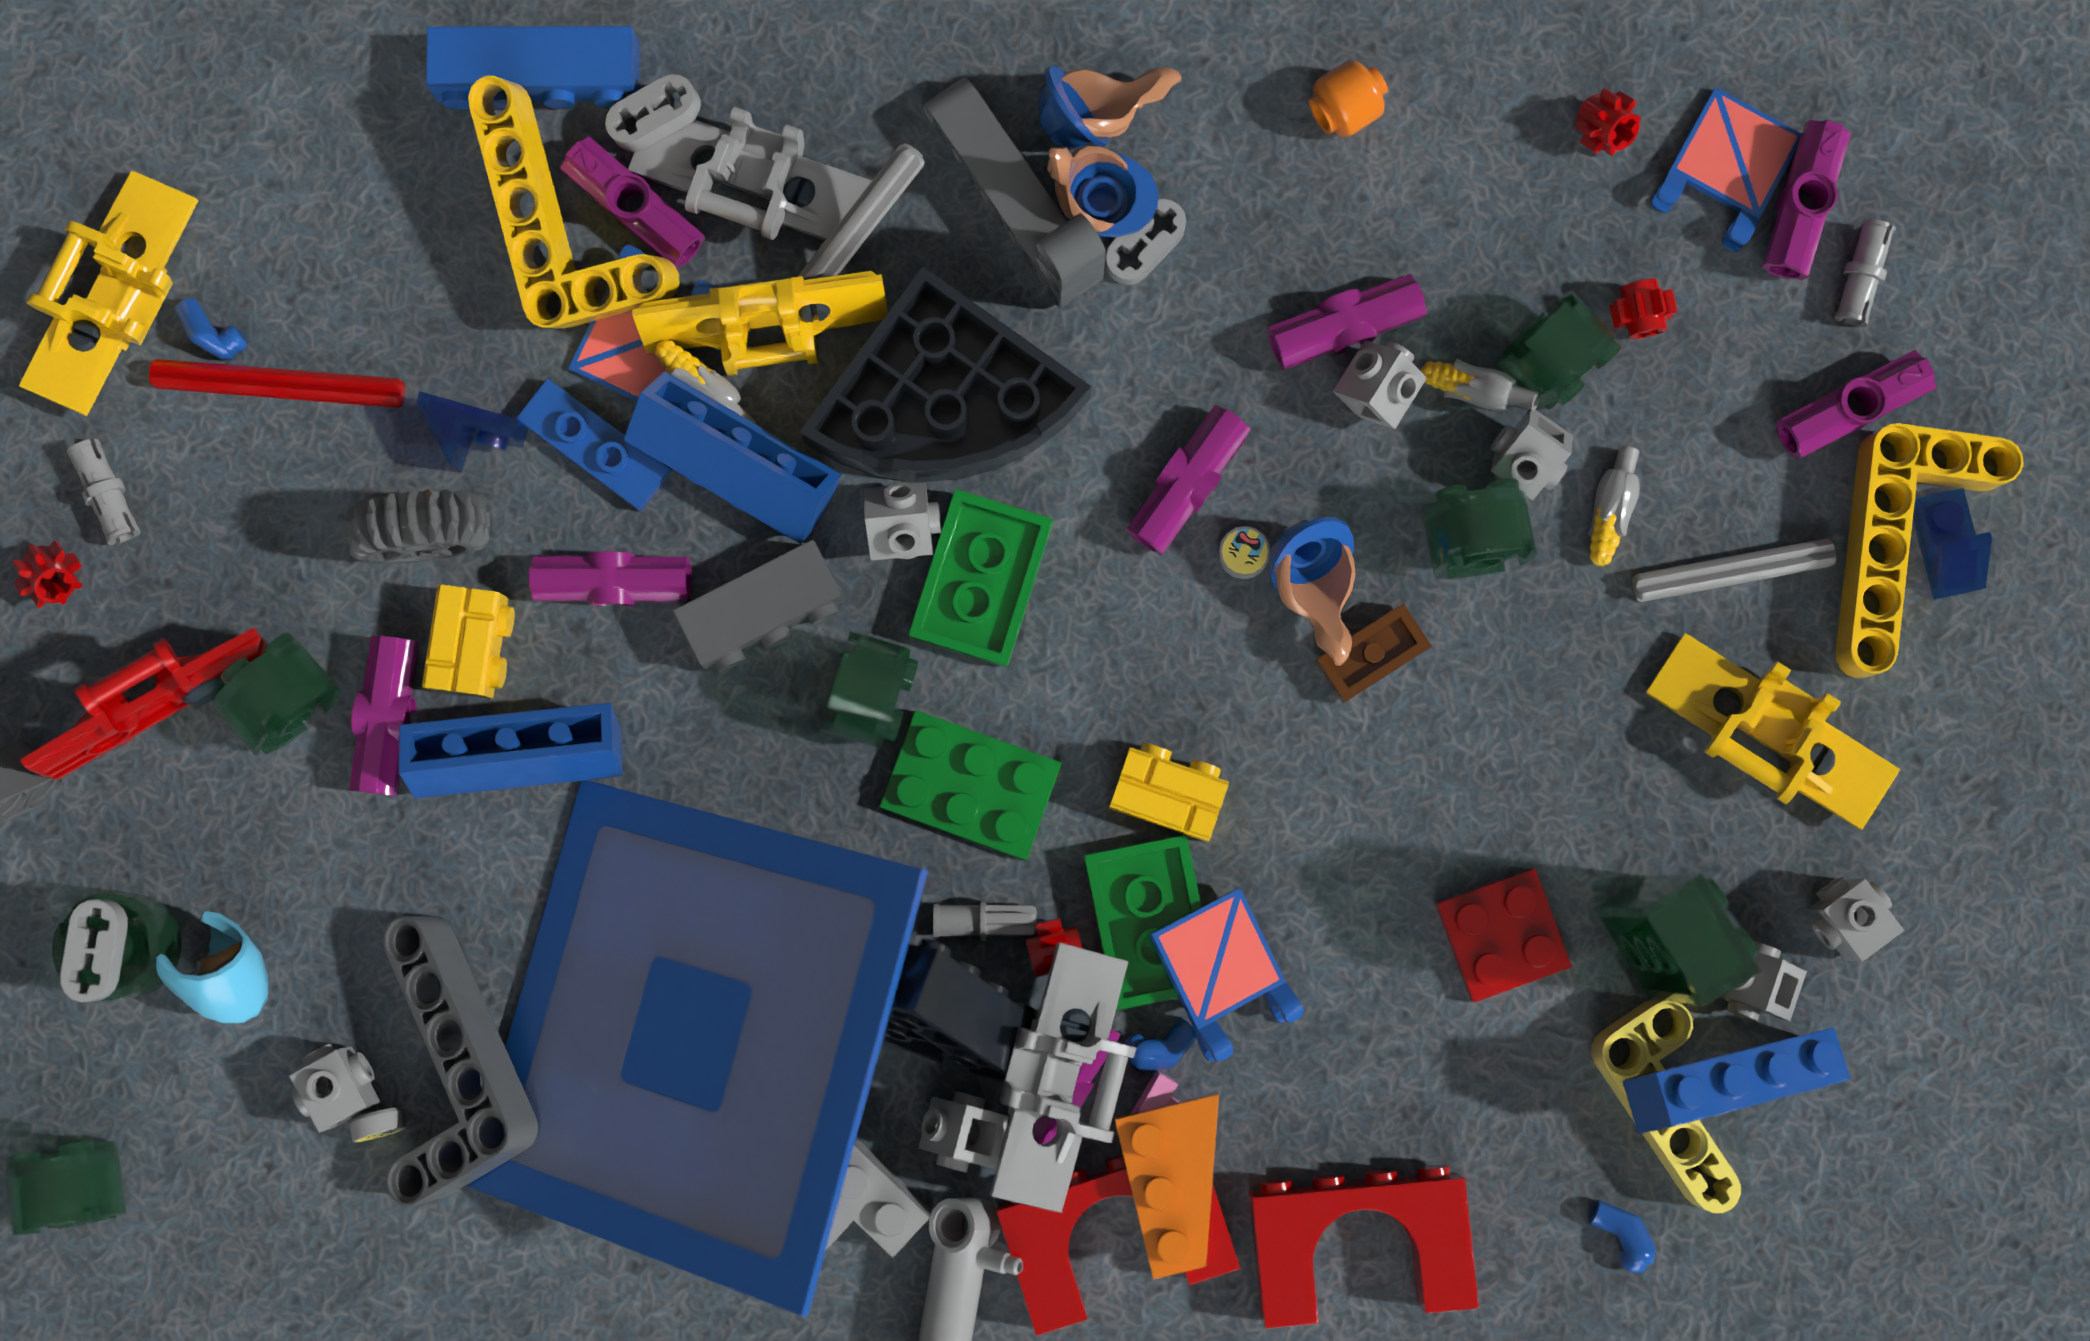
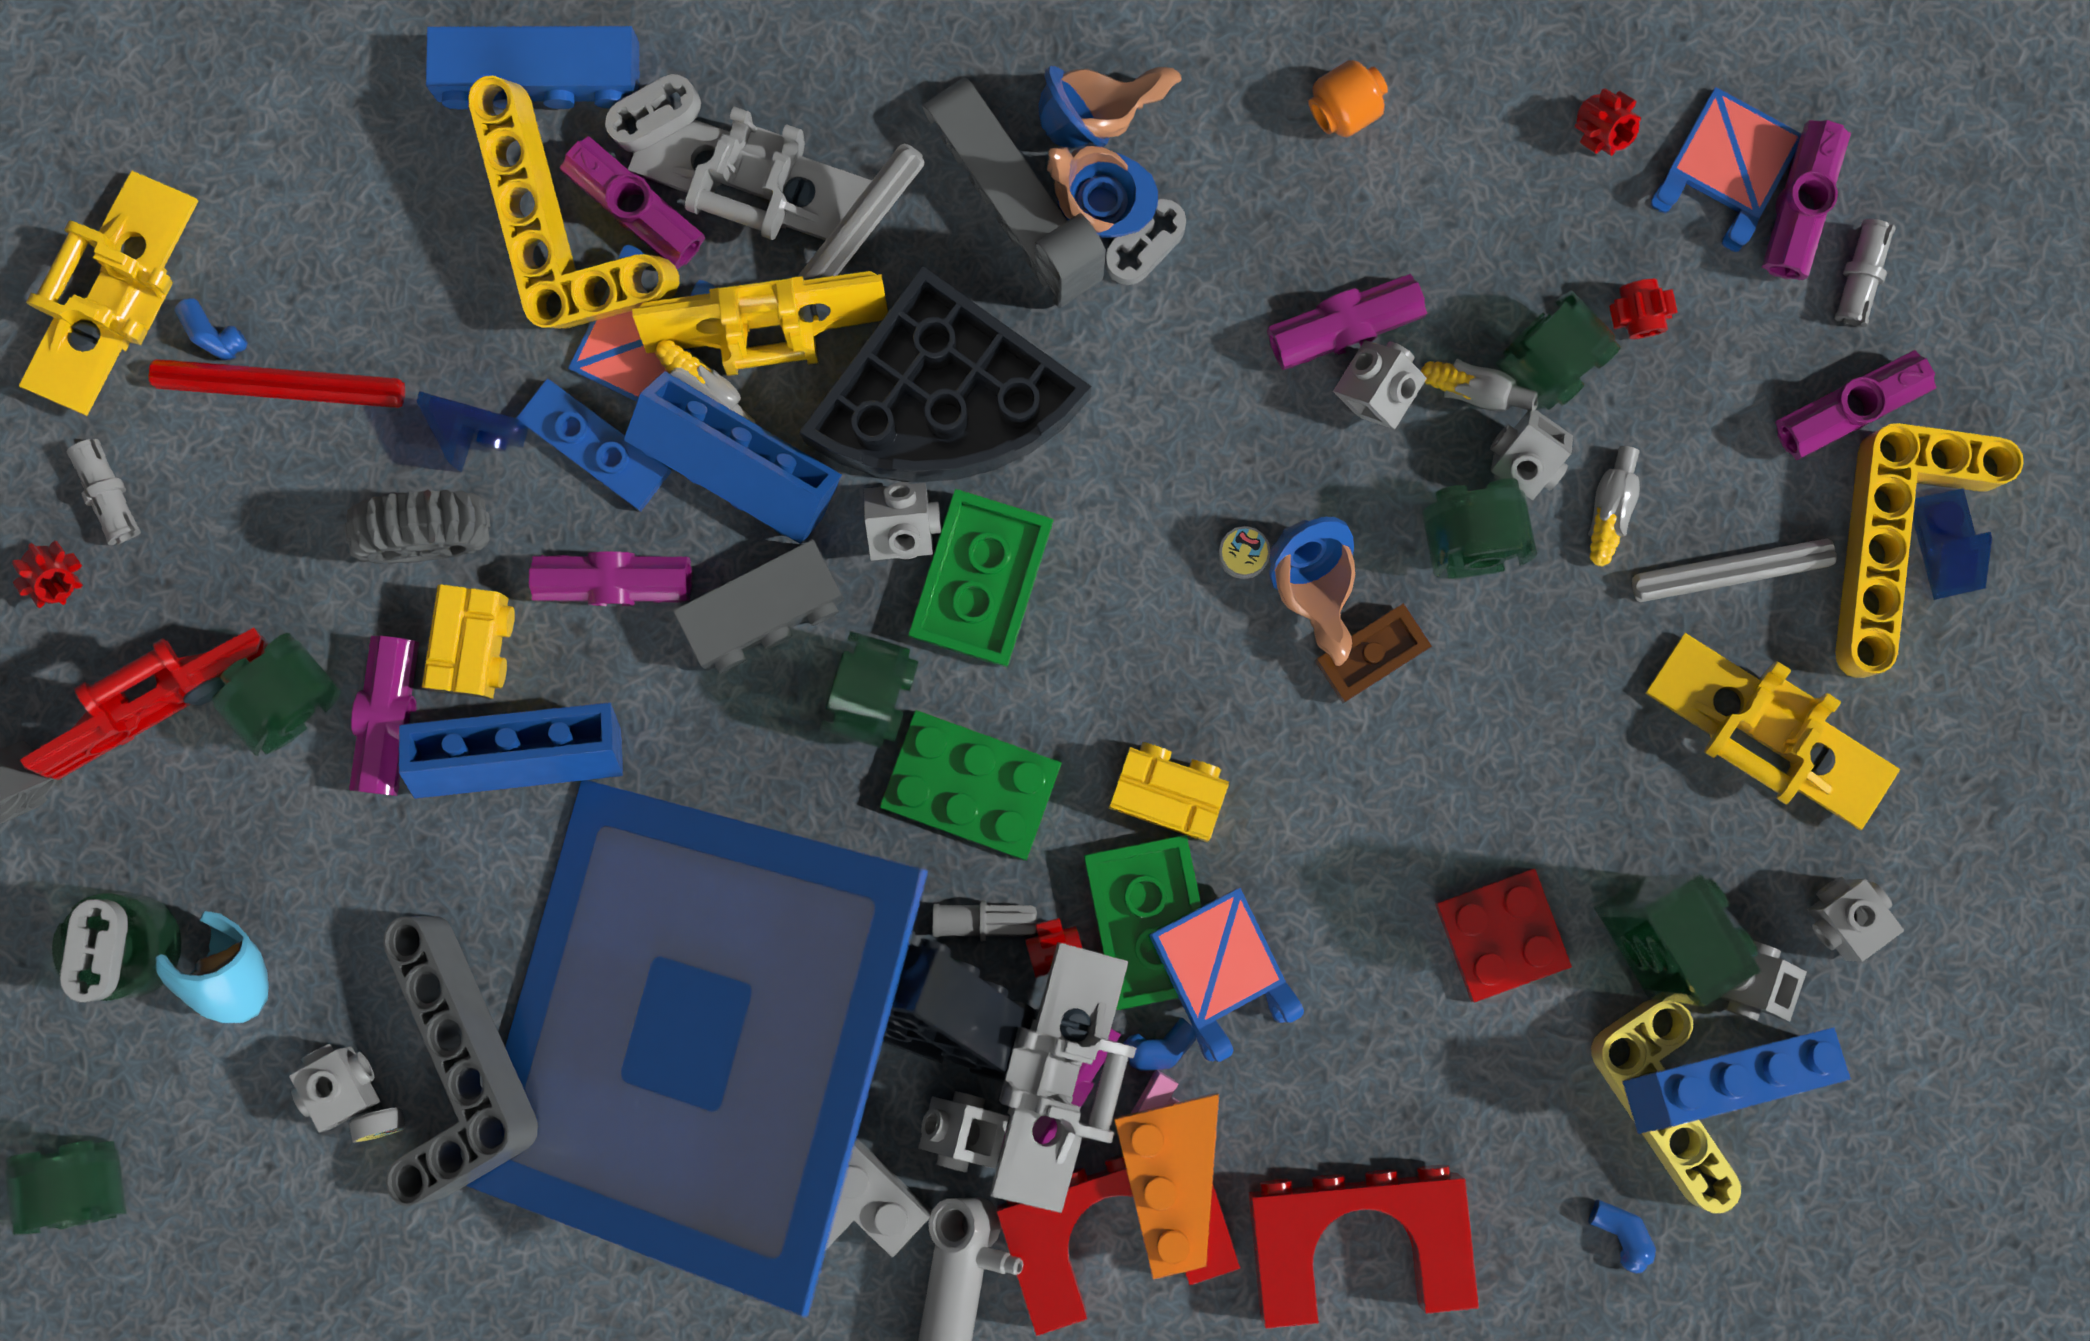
(1188, 480): magenta piece -> none

